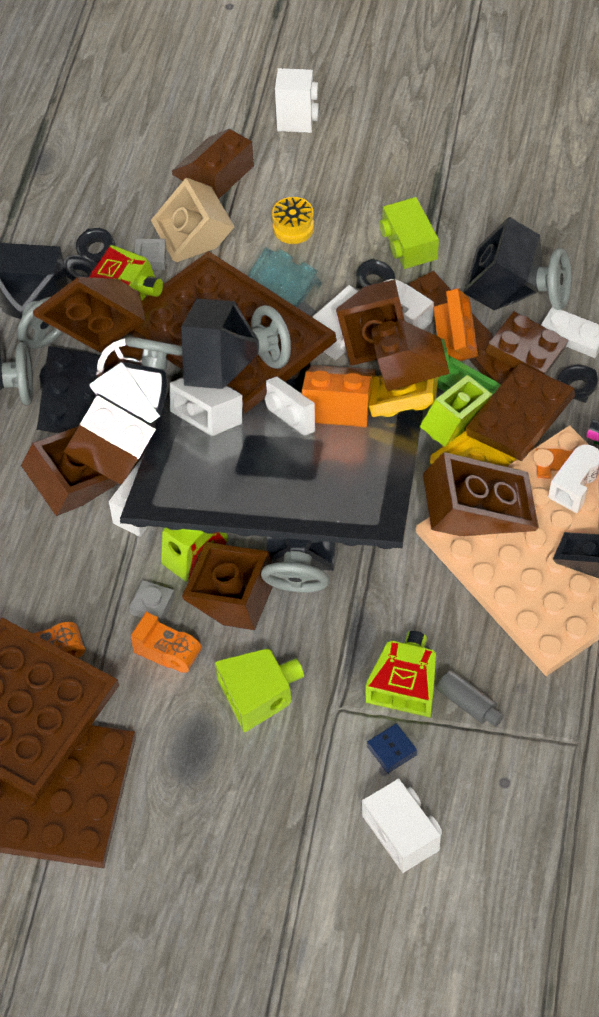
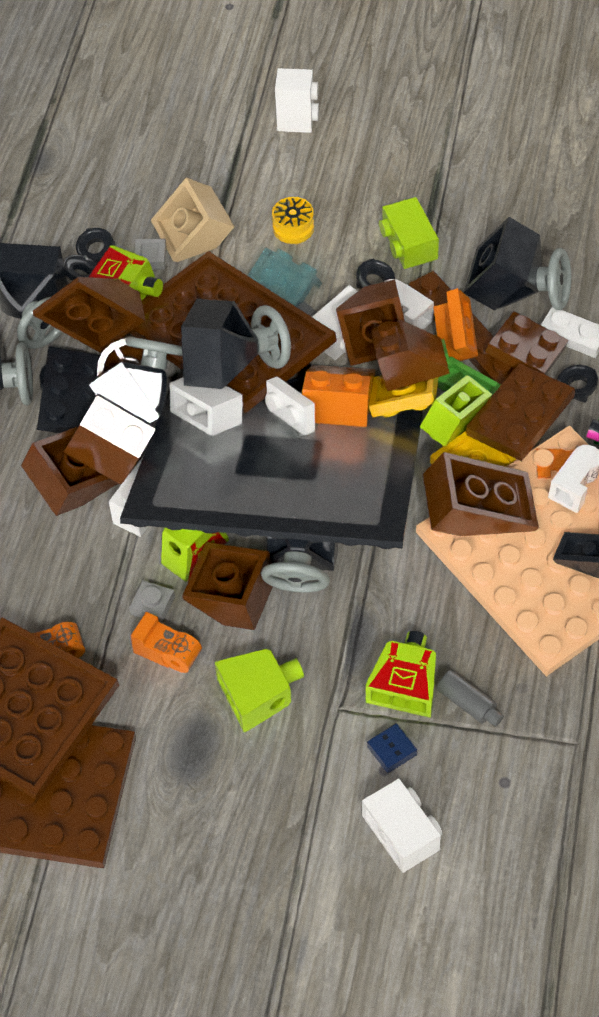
(218, 161): reddish brown slope -> none

